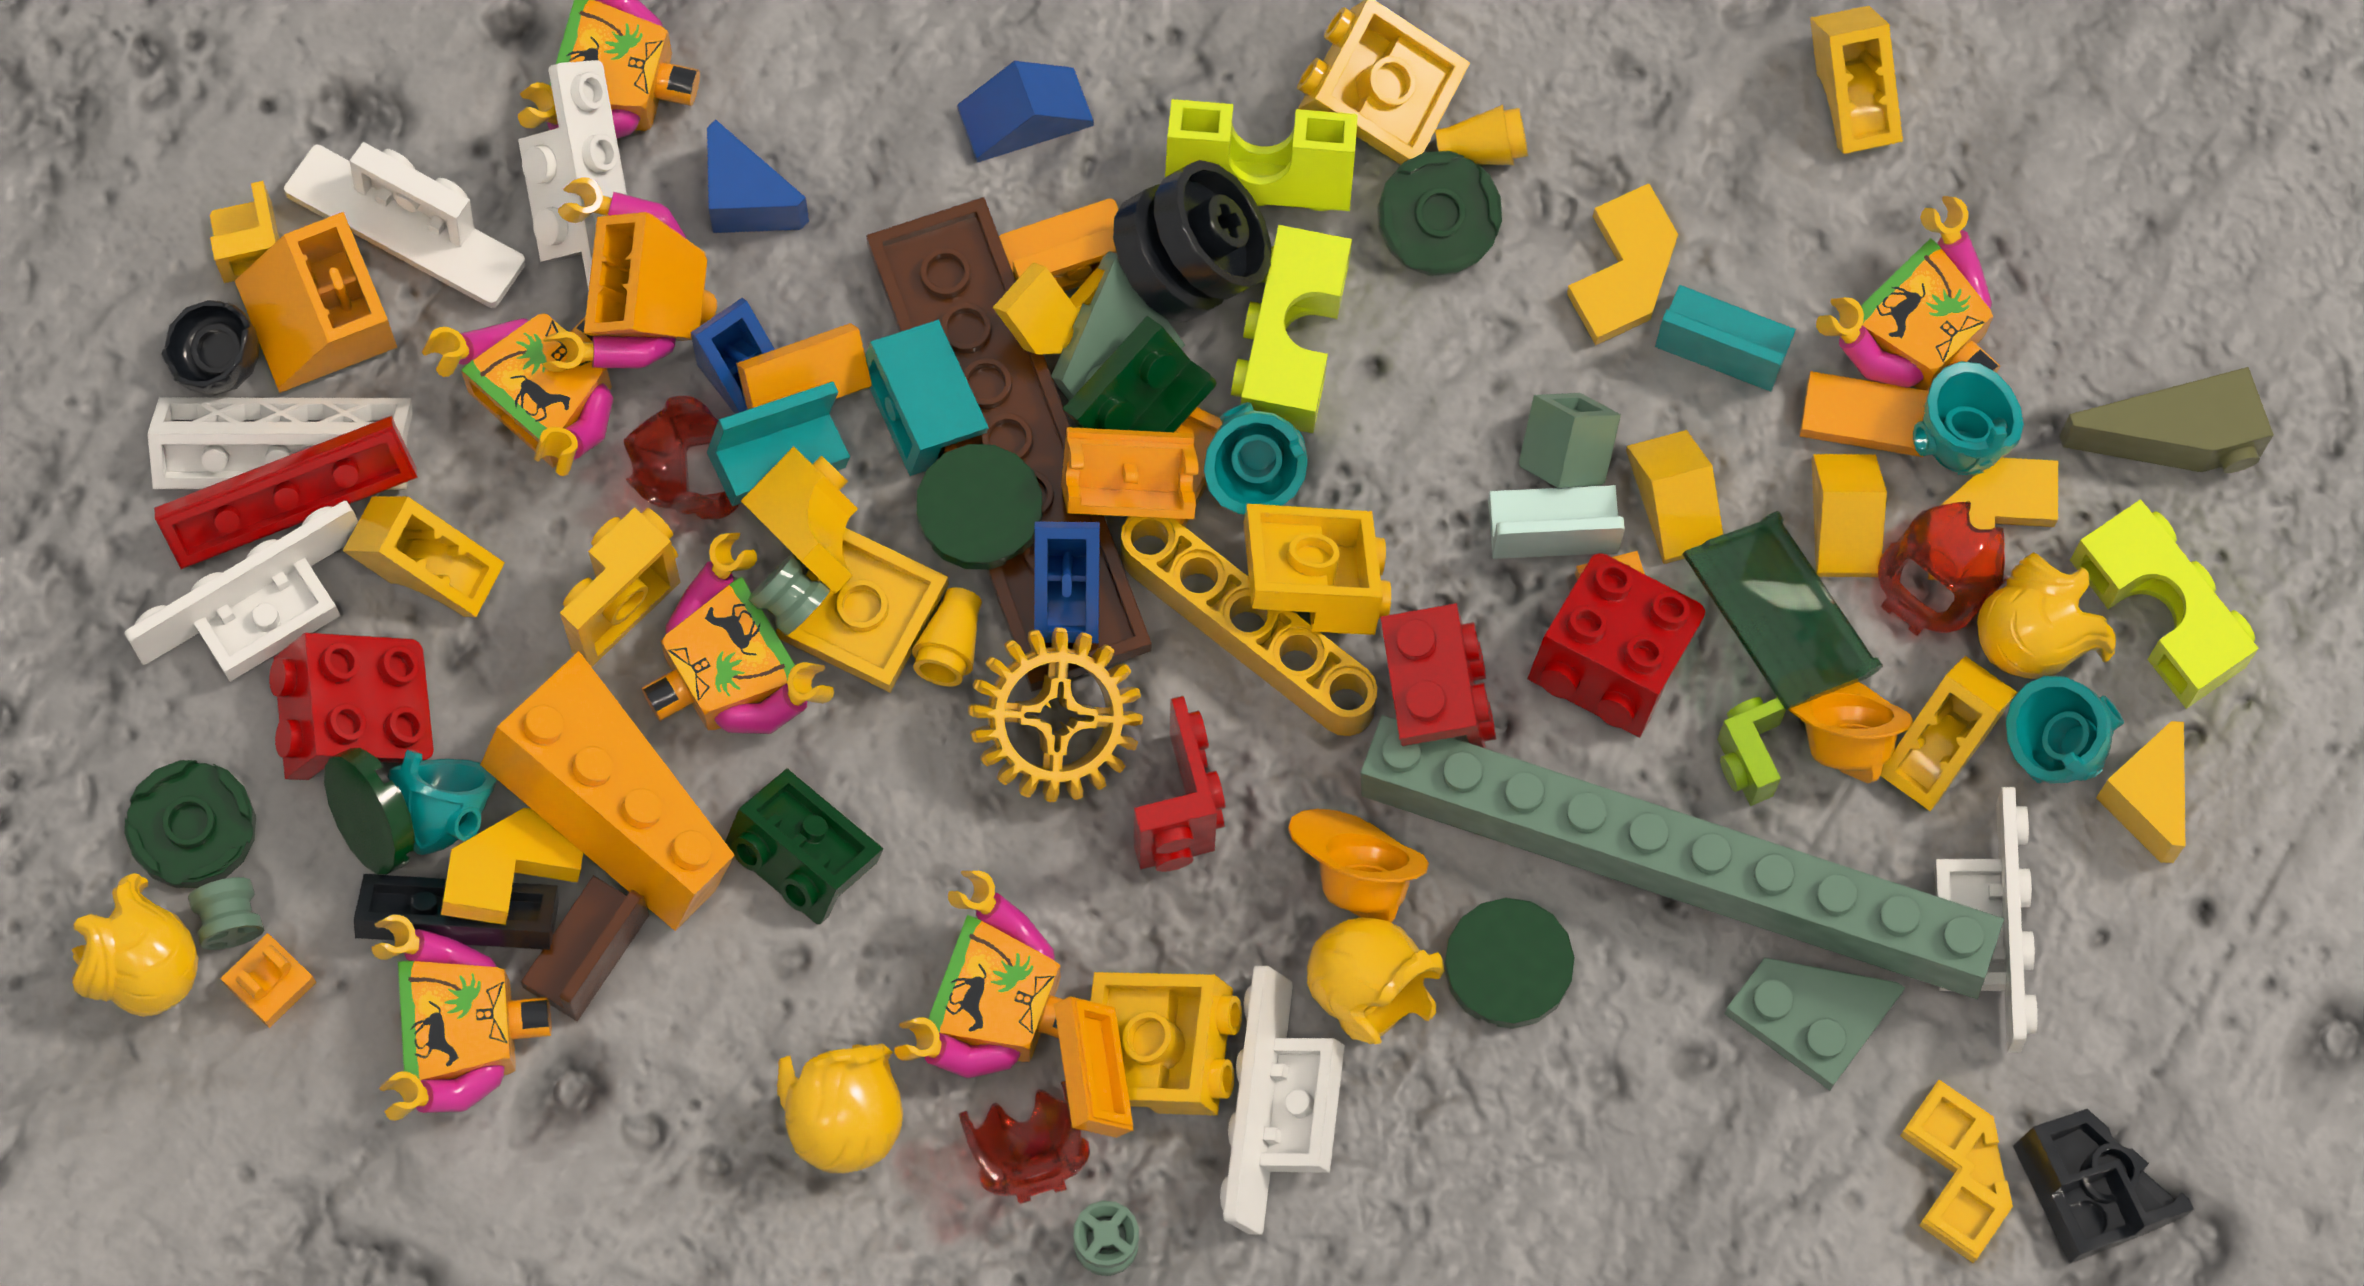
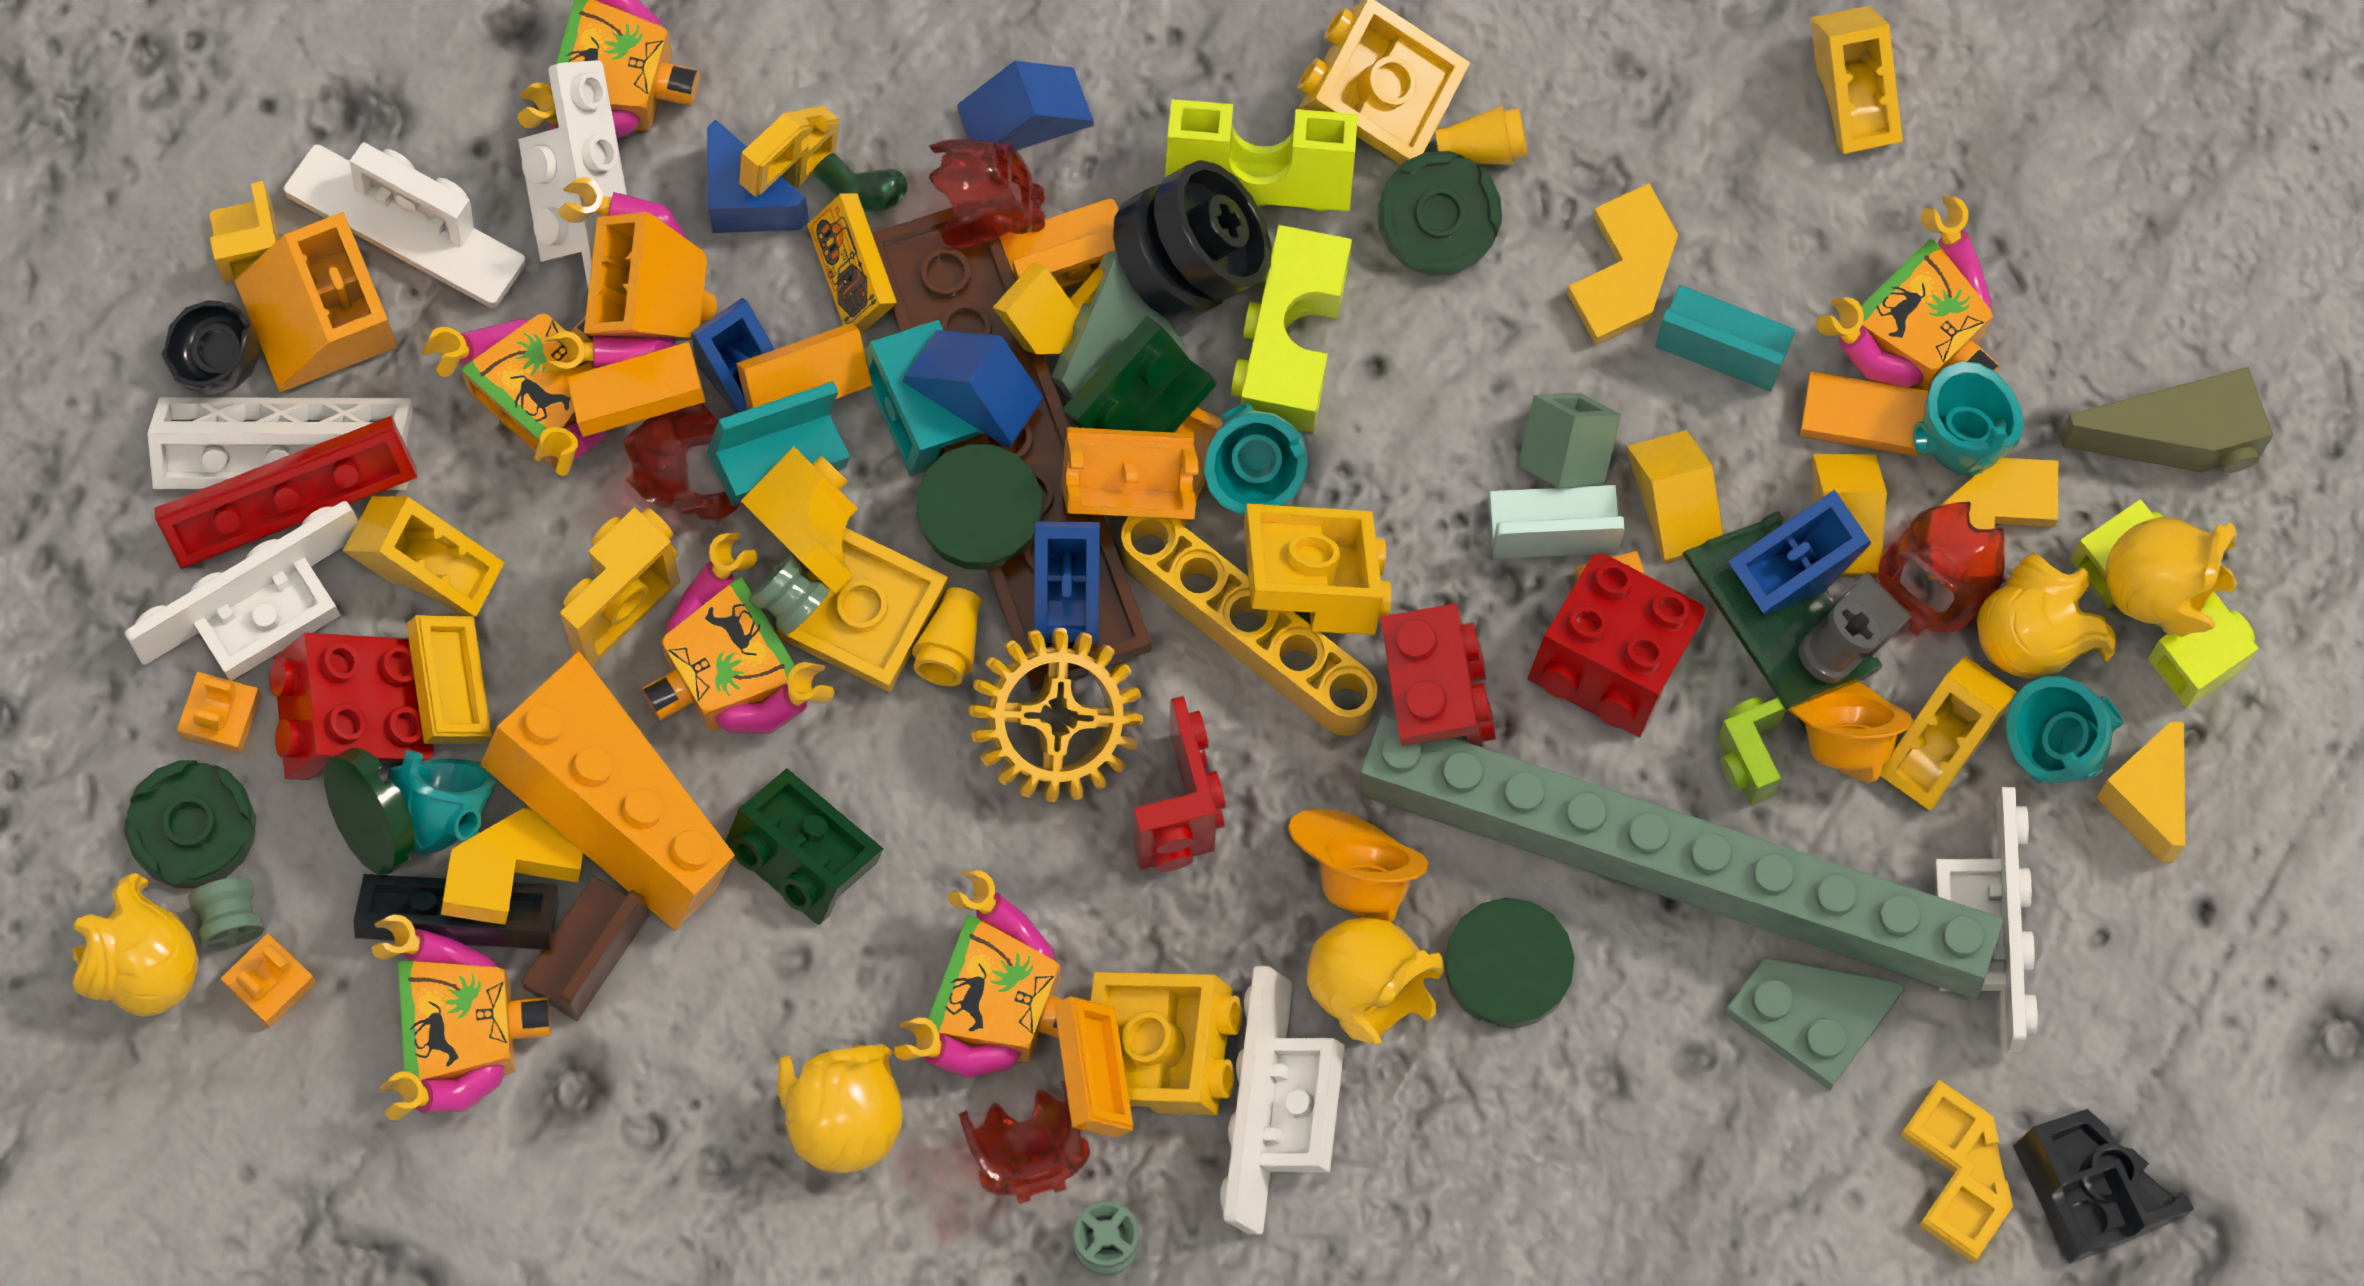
(219, 712): none -> light orange tile
(448, 679): none -> yellow tile
(635, 389): none -> light orange tile
(789, 149): none -> yellow tile
(851, 262): none -> yellow tile
(875, 189): none -> clear green arm
(977, 382): none -> blue slope
(979, 186): none -> clear red helmet
(1801, 555): none -> blue slope
(1852, 630): none -> dark grey piece
(2168, 571): none -> yellow hair

